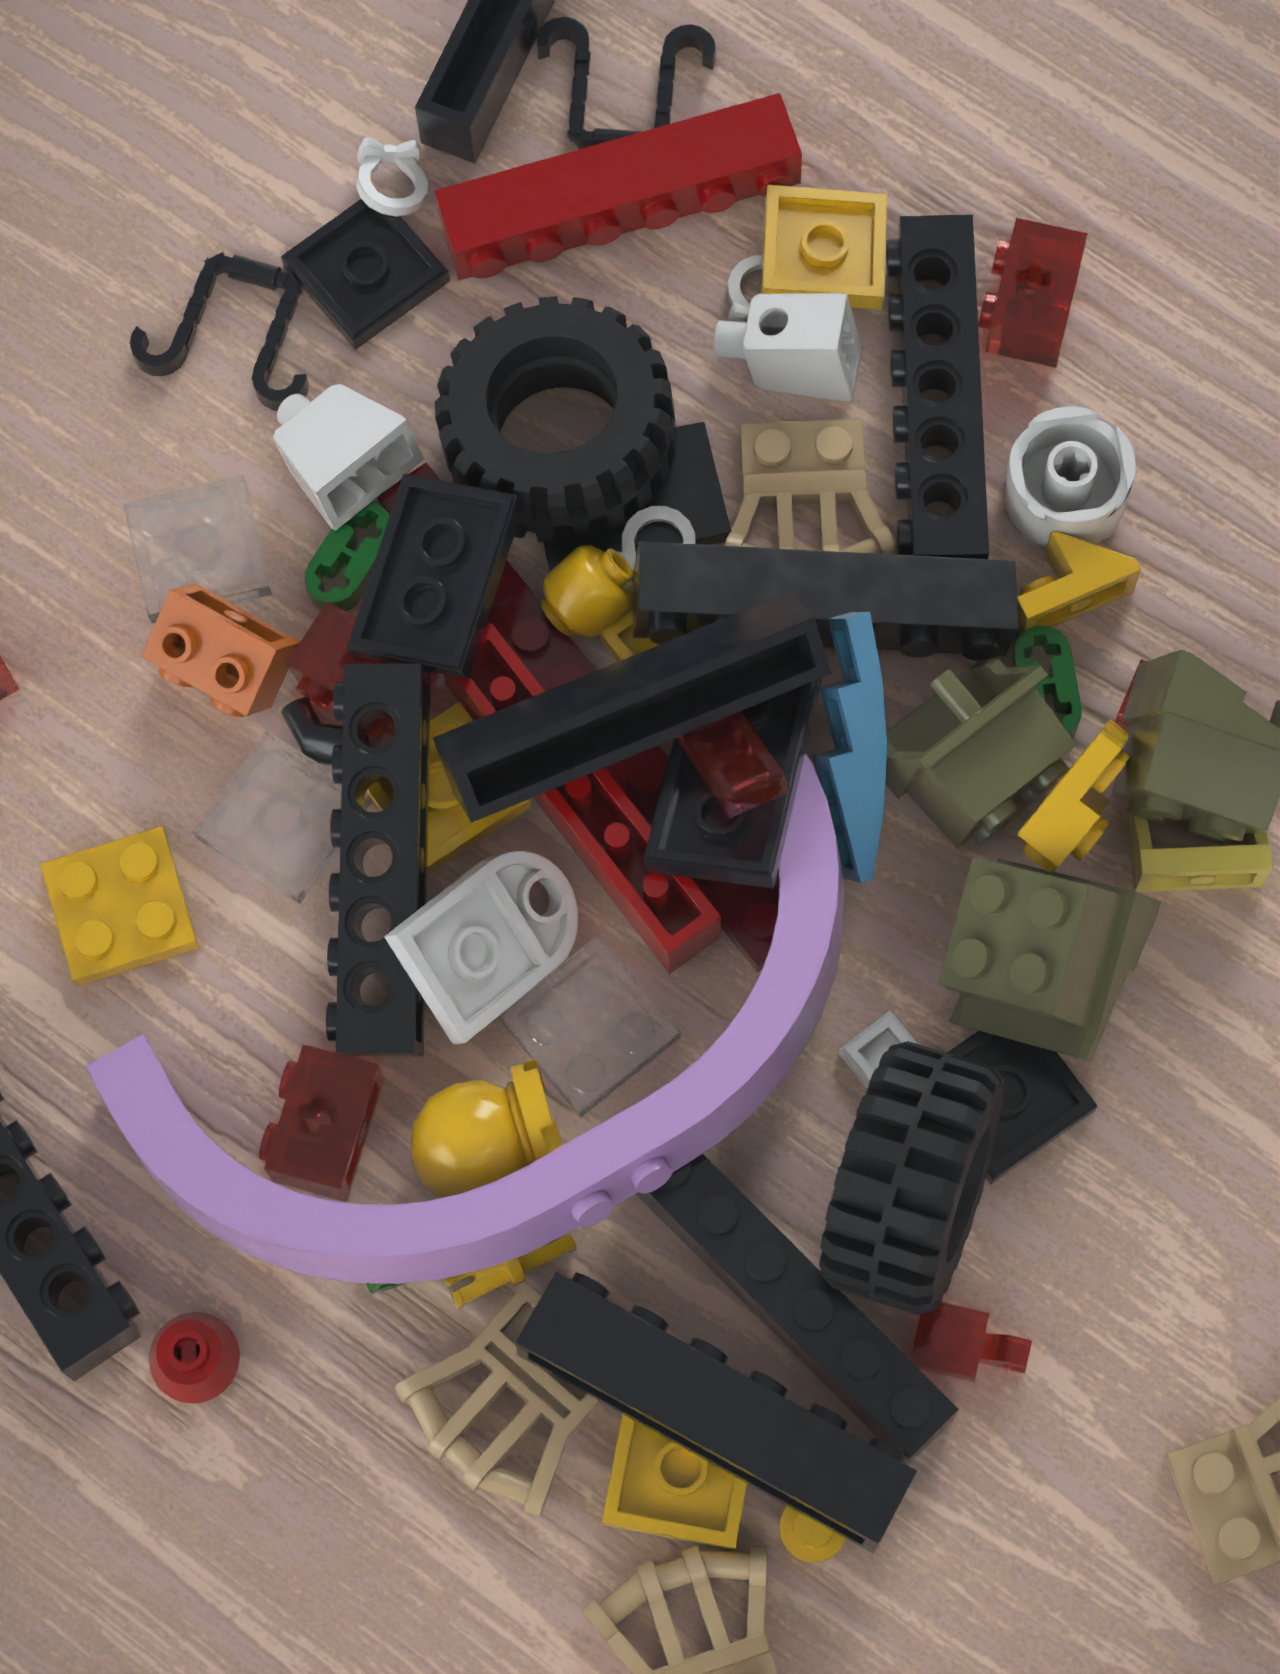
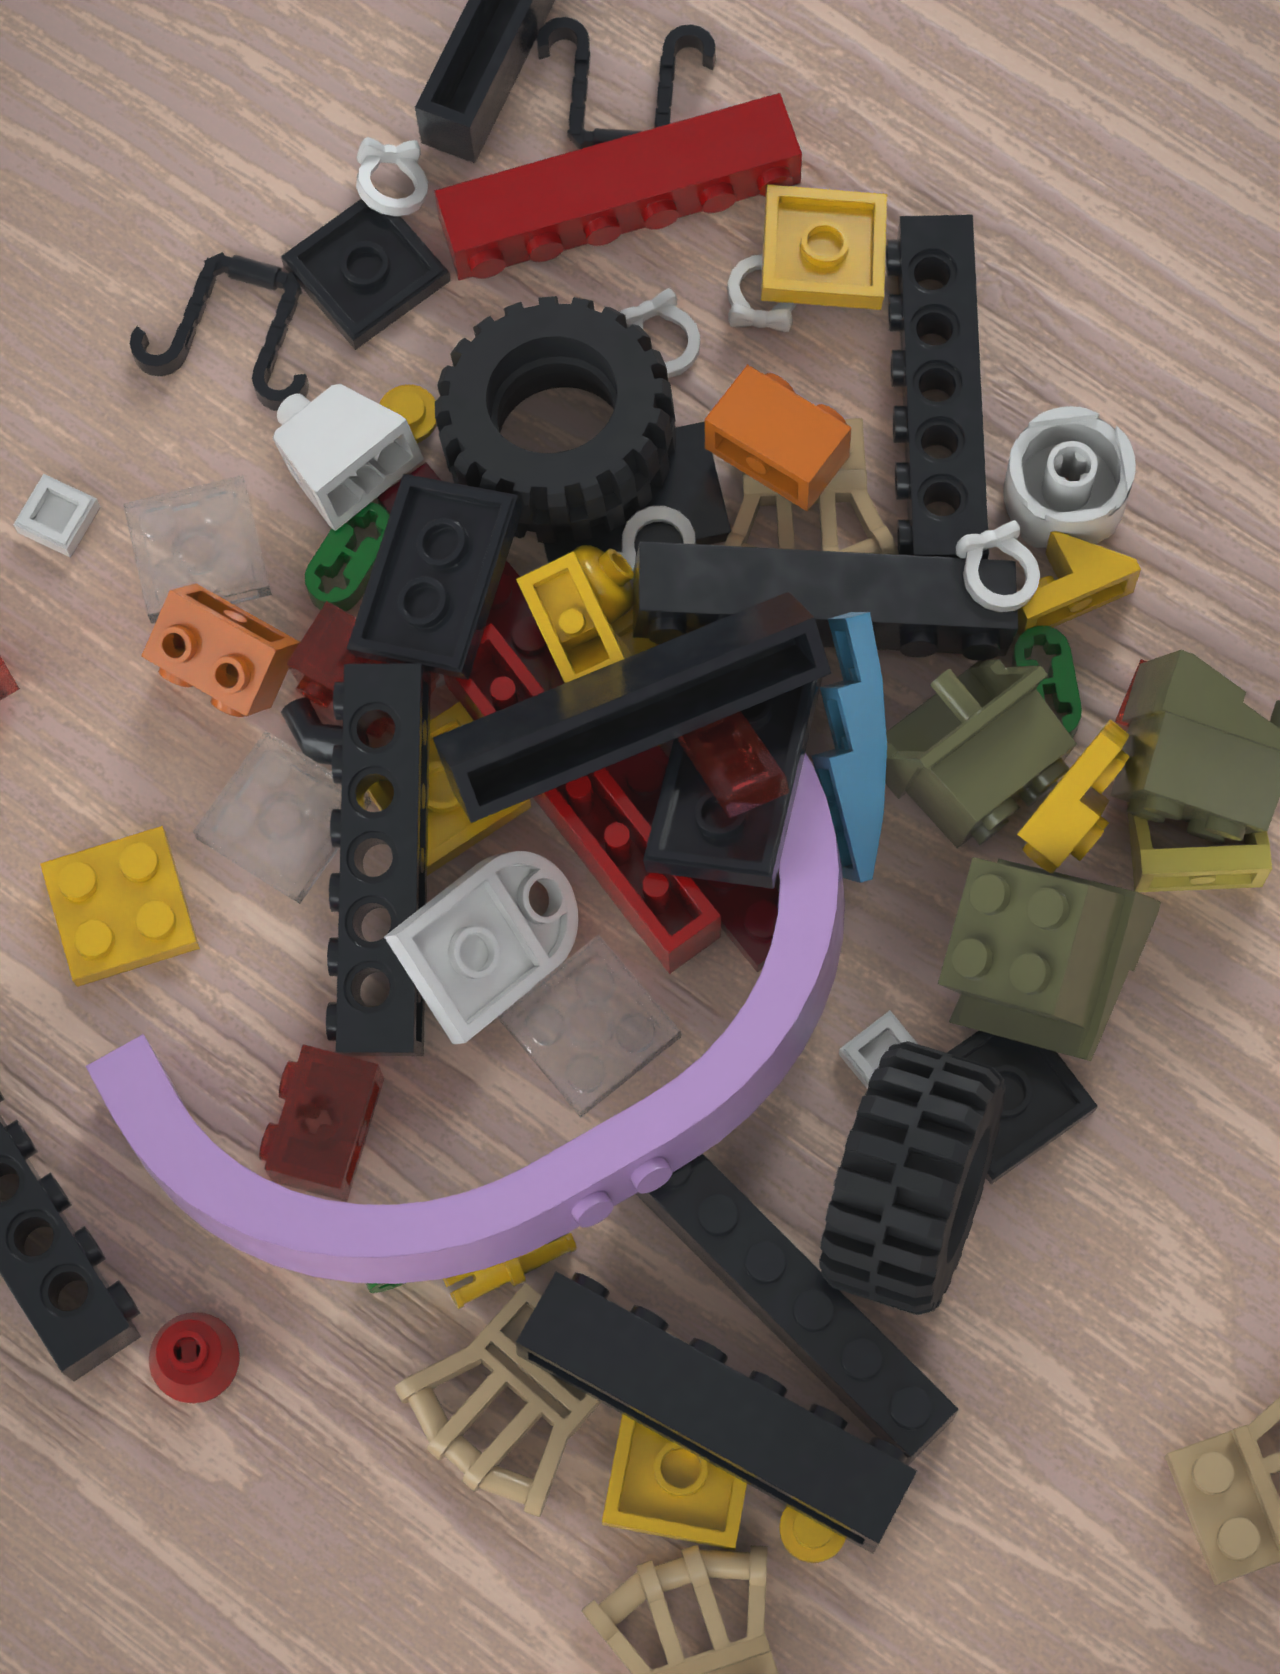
(56, 515): none -> white tile
(415, 406): none -> yellow plate
(482, 1131): yellow tile -> none
(570, 617): none -> yellow slope
(665, 306): none -> white piece
(778, 436): none -> orange brick
(796, 344): white torso -> none
(956, 1341): clear red plate -> none
(1005, 538): none -> white piece
(1040, 260): clear red brick -> none

